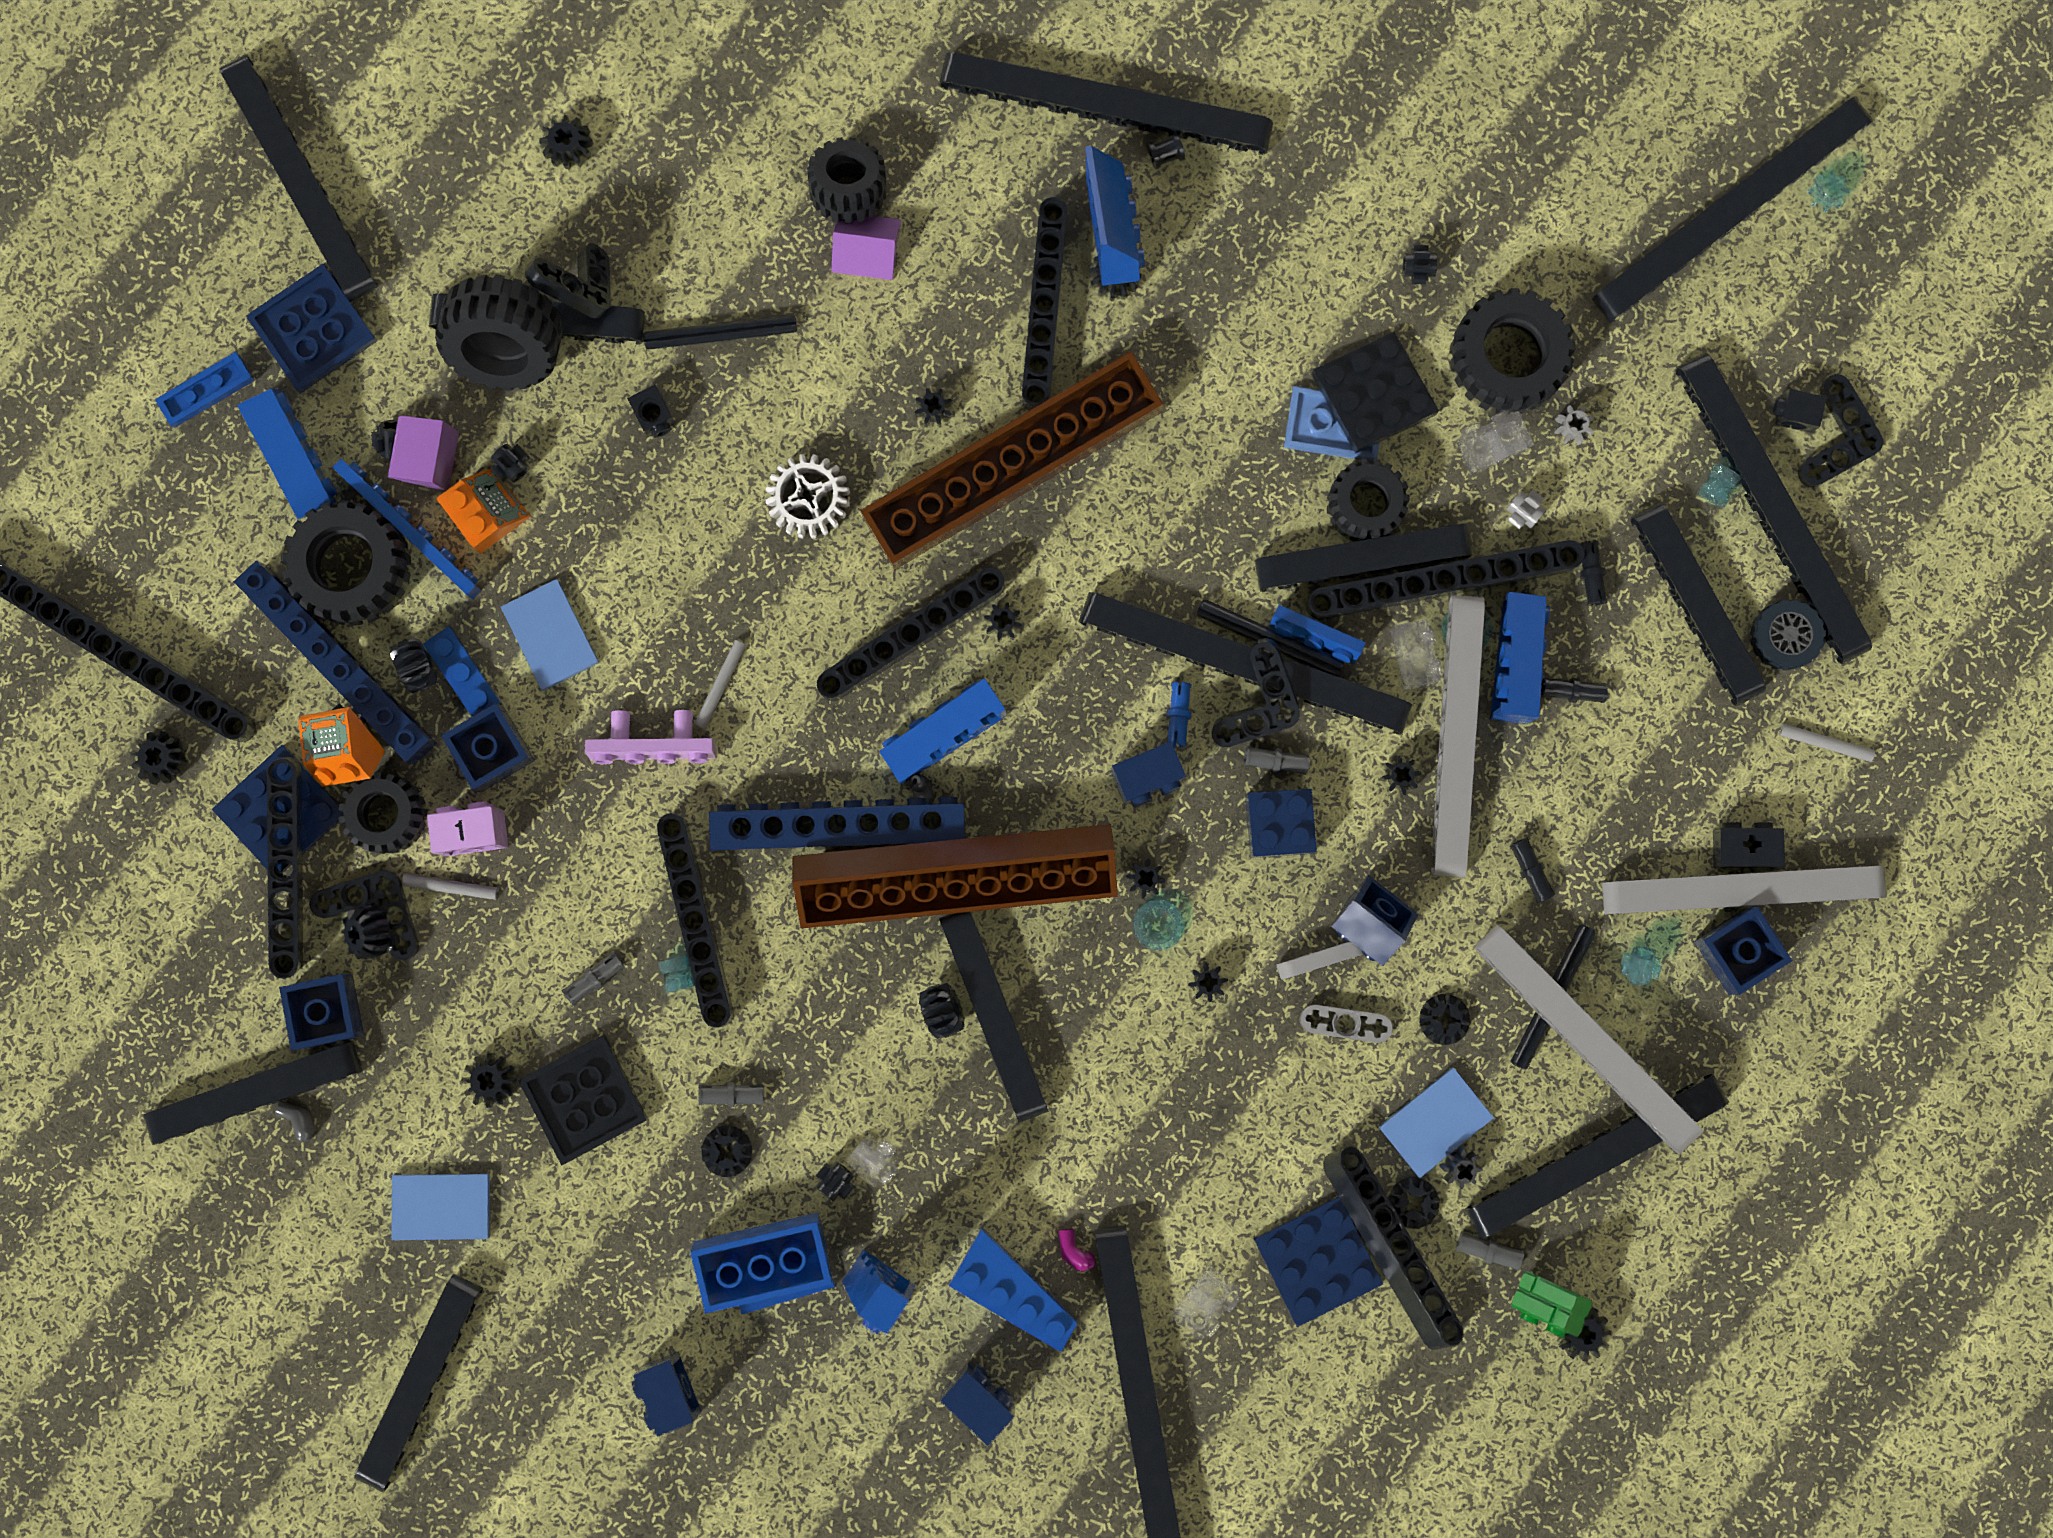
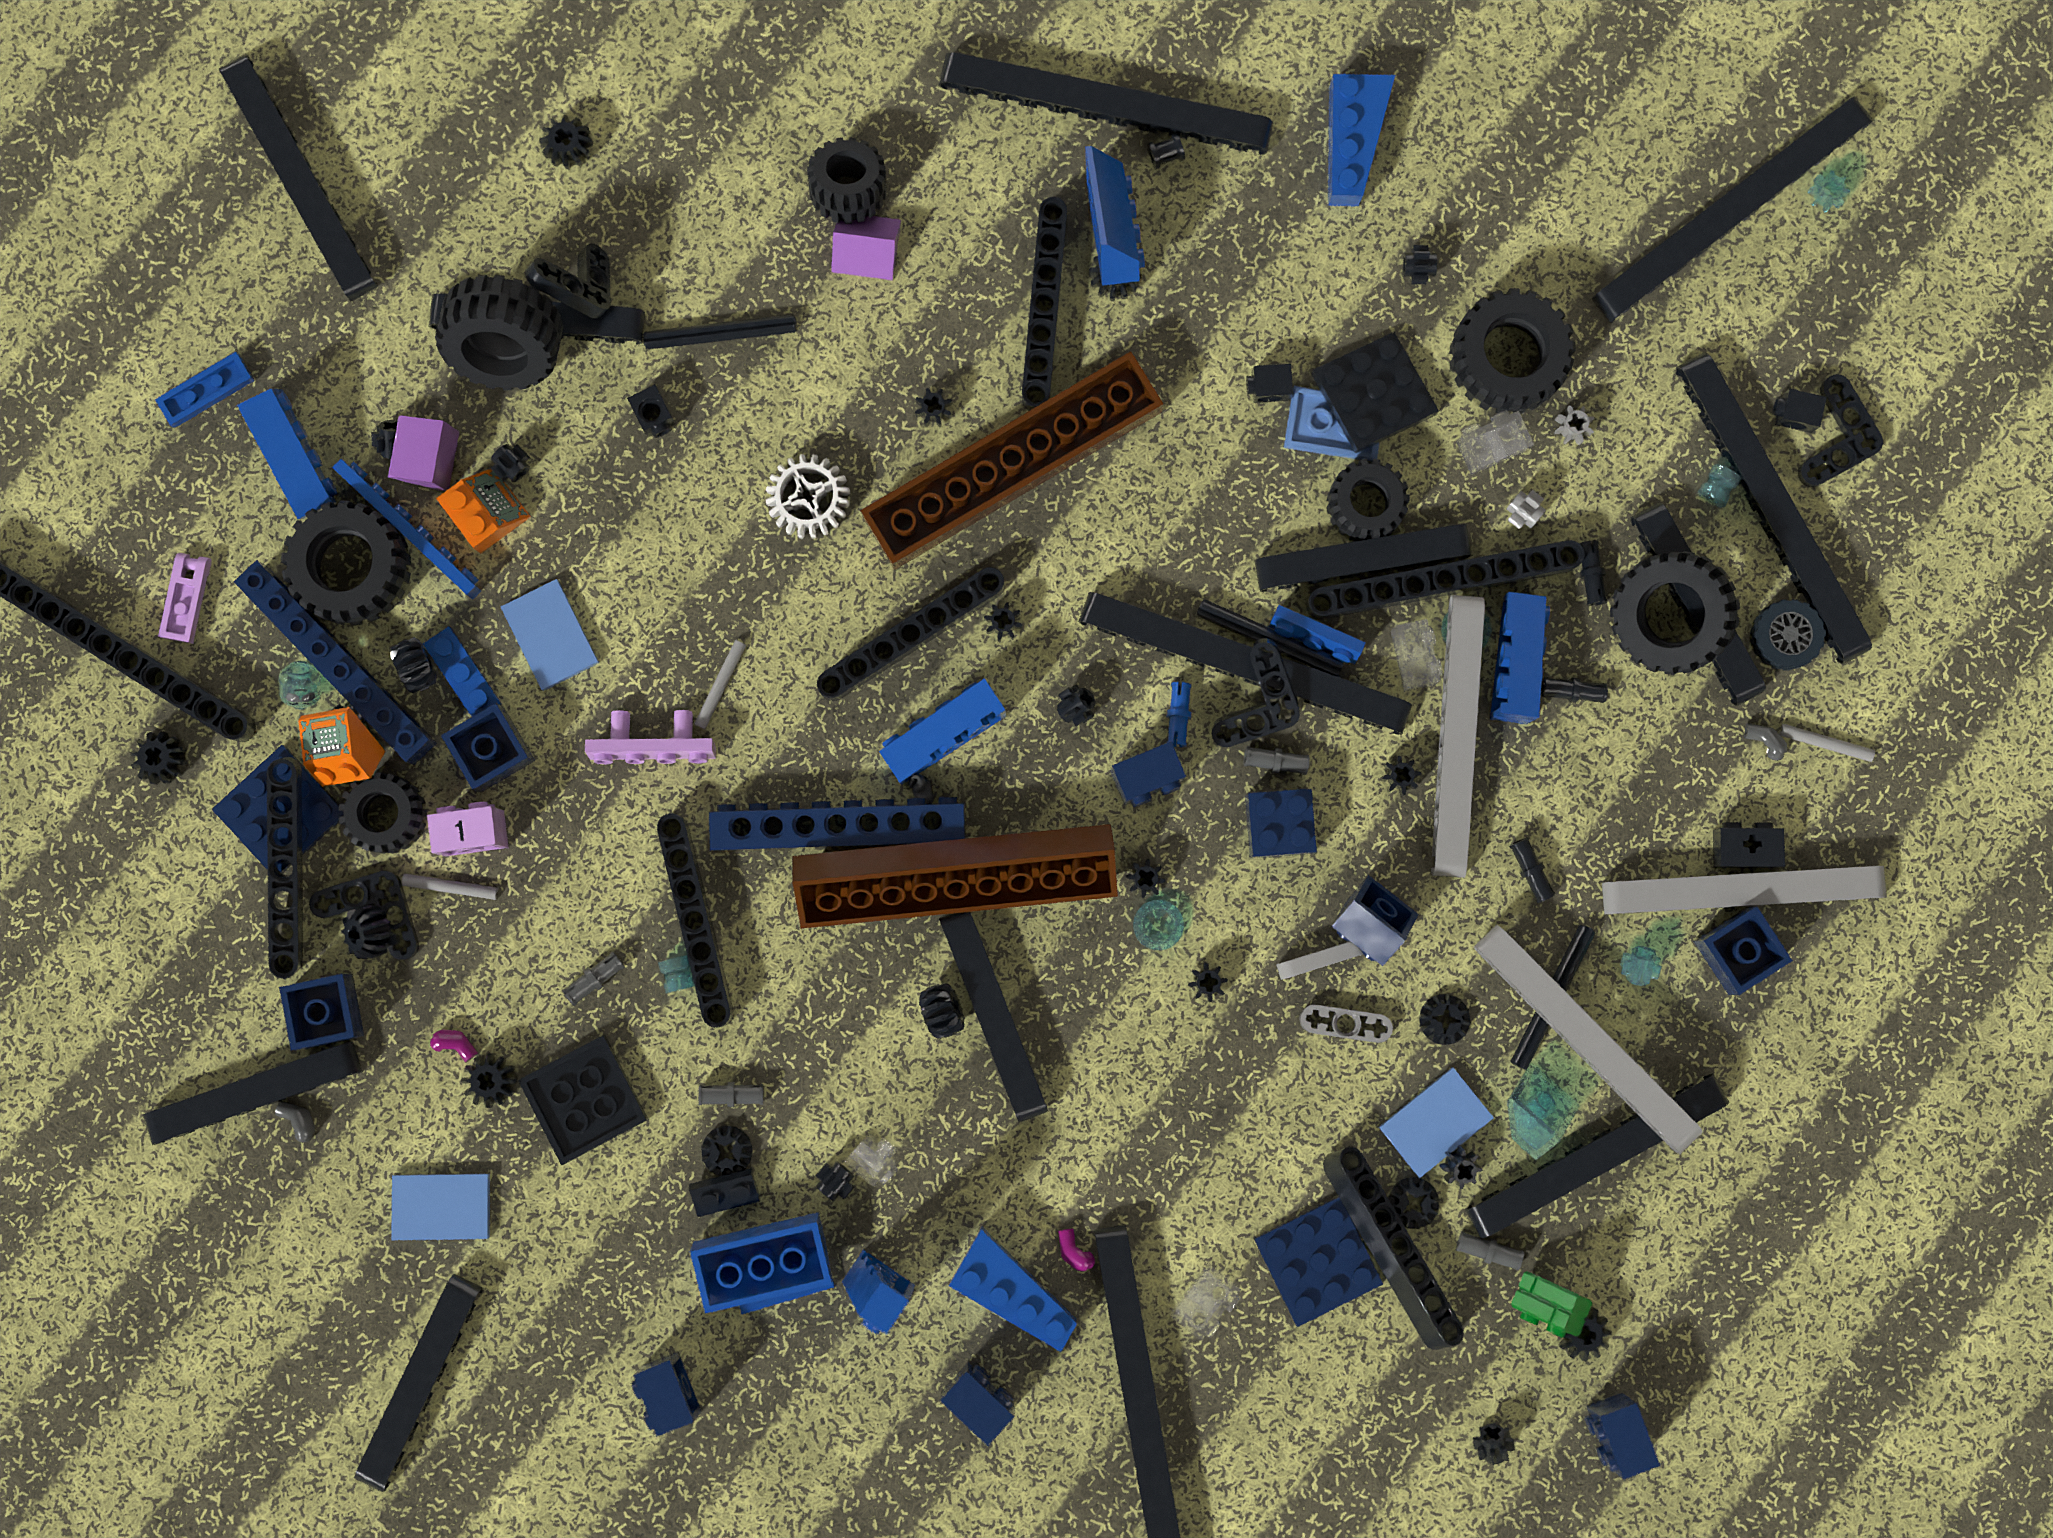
(184, 598): none -> lavender plate
(299, 685): none -> clear light blue head
(311, 328): dark blue plate -> none
(453, 1040): none -> magenta arm
(724, 1192): none -> black plate
(1076, 705): none -> black gear
(1270, 383): none -> black brick
(1355, 124): none -> blue wedge
(1493, 1443): none -> black gear
(1539, 1112): none -> clear light blue slope
(1622, 1436): none -> dark blue brick
(1631, 619): none -> black tyre
(1776, 744): none -> dark grey arm

